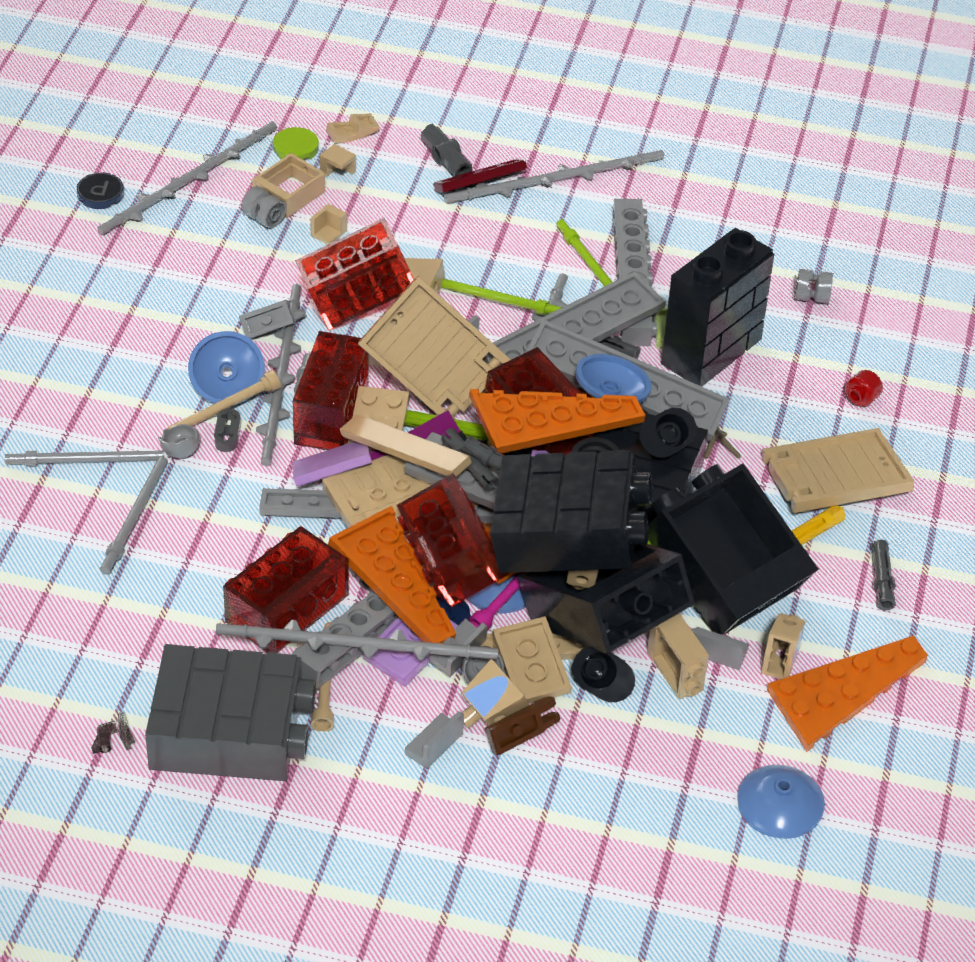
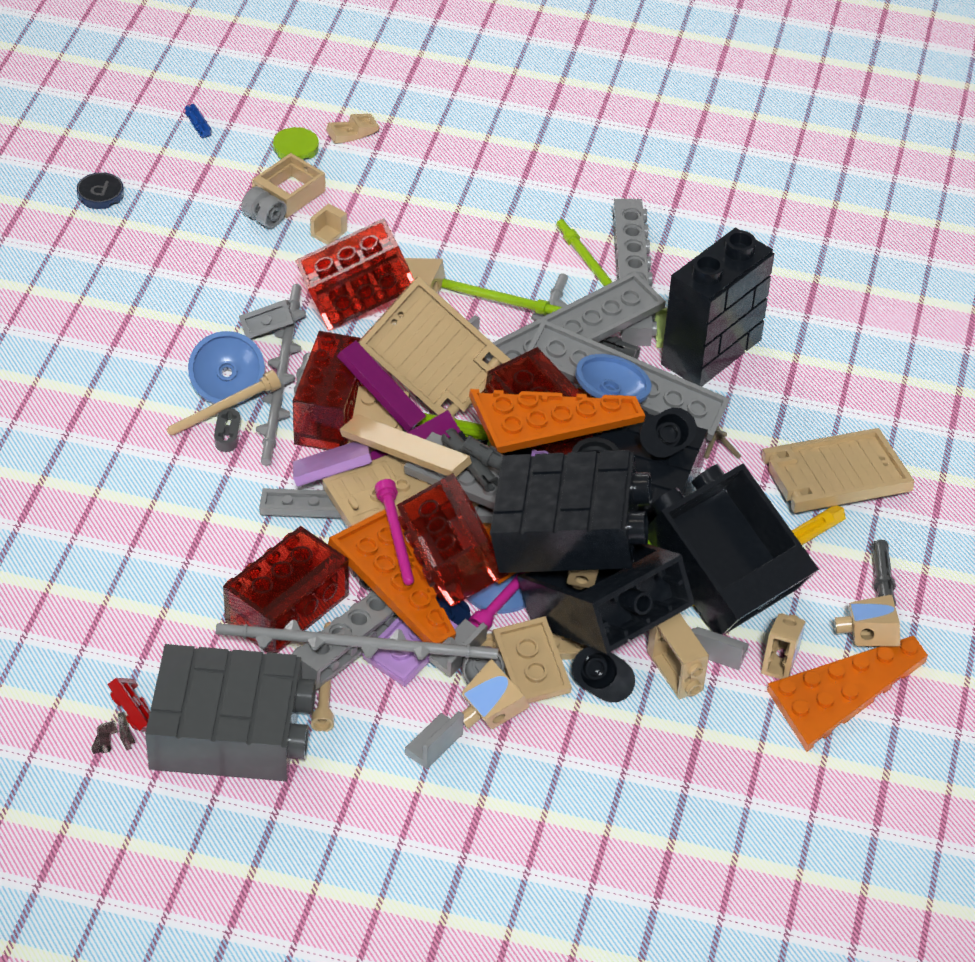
(32, 458): light grey bar -> none
(116, 549): light grey bar -> none
(125, 696): none -> red wing
(179, 440): light grey hair -> none
(198, 120): none -> blue axle
(198, 172): light grey plant -> none
(335, 158): tan panel -> none
(381, 386): none -> magenta tile
(386, 492): none -> dark pink piece
(445, 150): dark grey piece -> none
(479, 175): dark red tile -> none
(521, 725): reddish brown hinge -> none
(563, 172): light grey plant -> none
(777, 811): medium blue dish -> none
(822, 286): light grey wheel -> none
(864, 388): red head -> none
(871, 622): none -> tan torso

